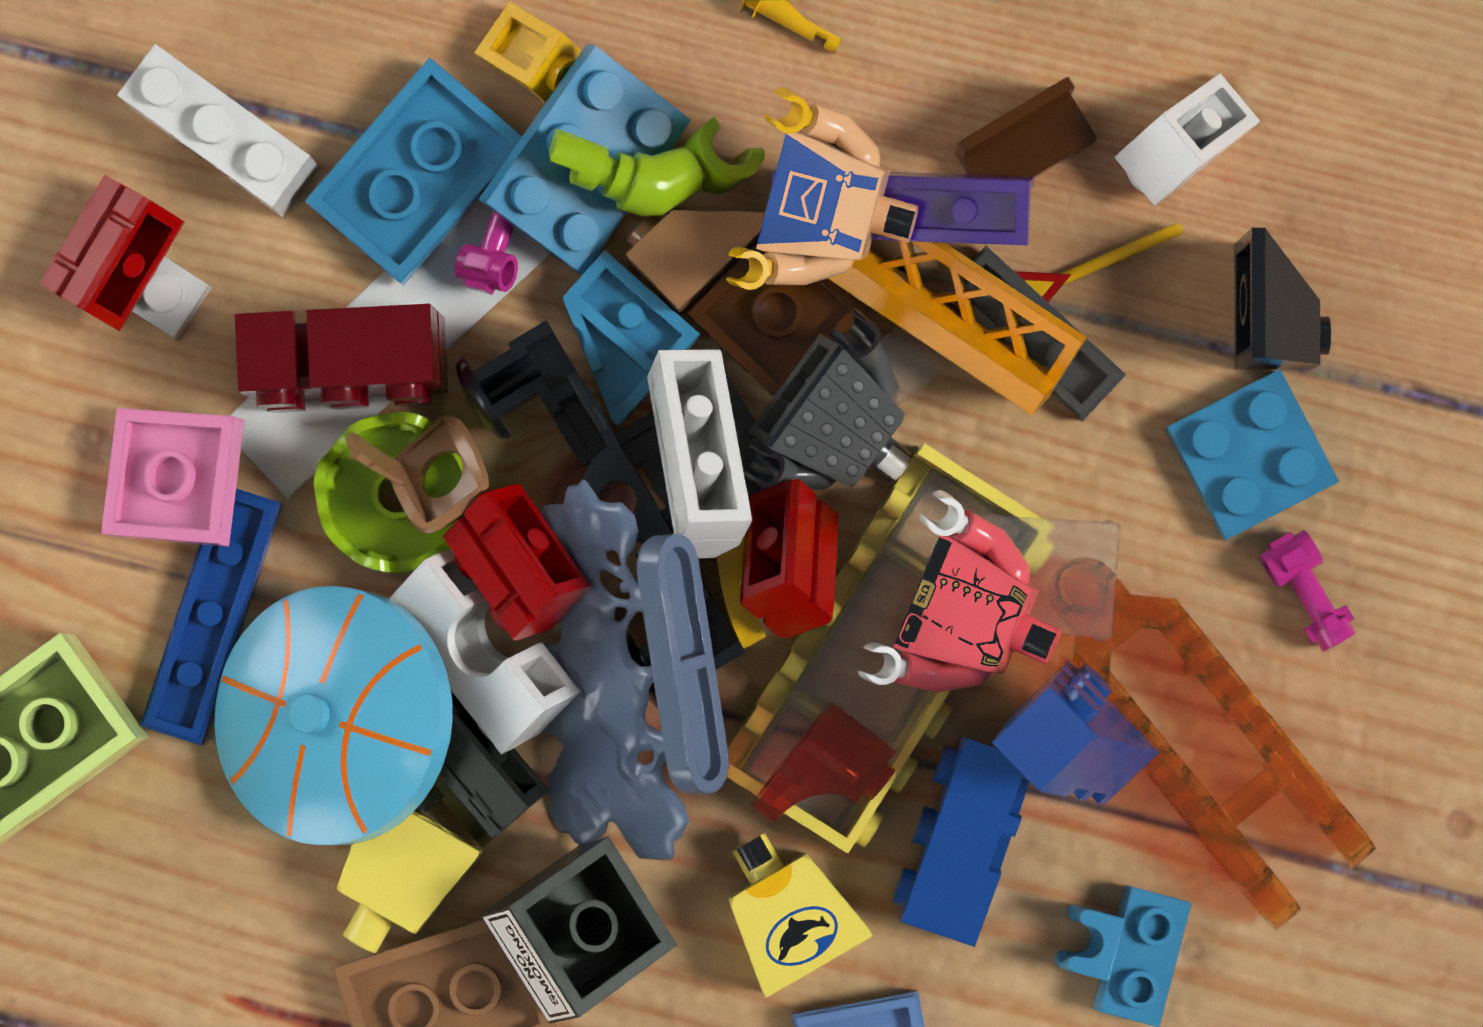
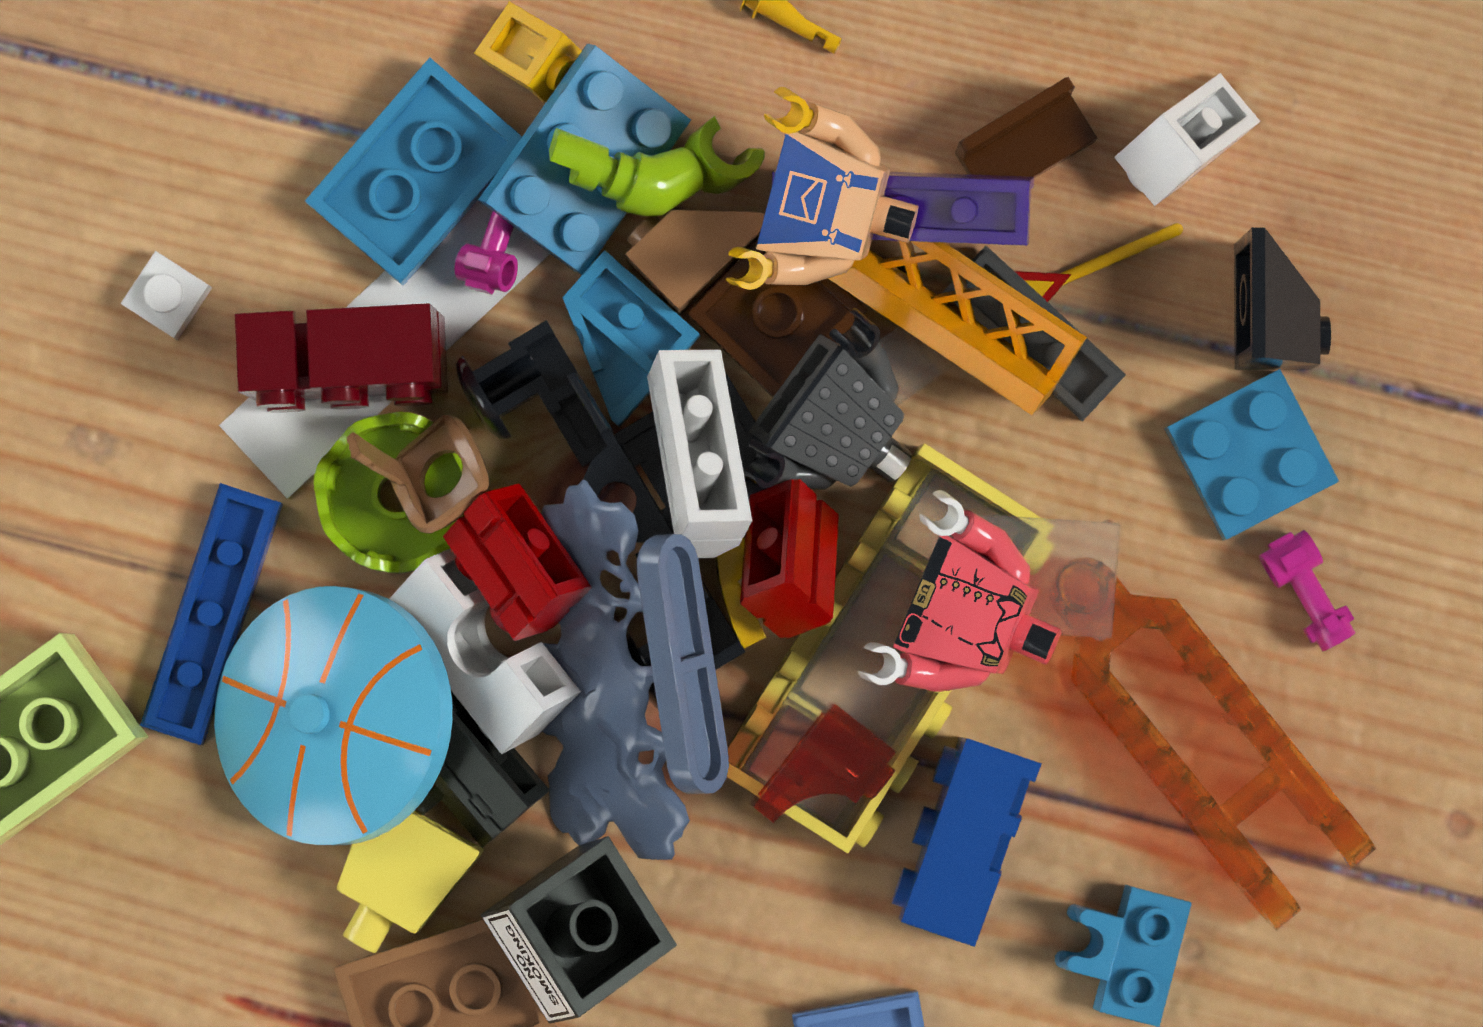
(112, 252): red brick -> none
(172, 477): bright pink plate -> none
(218, 130): white arch -> none
(790, 915): light yellow torso -> none
(1074, 738): blue wedge -> none

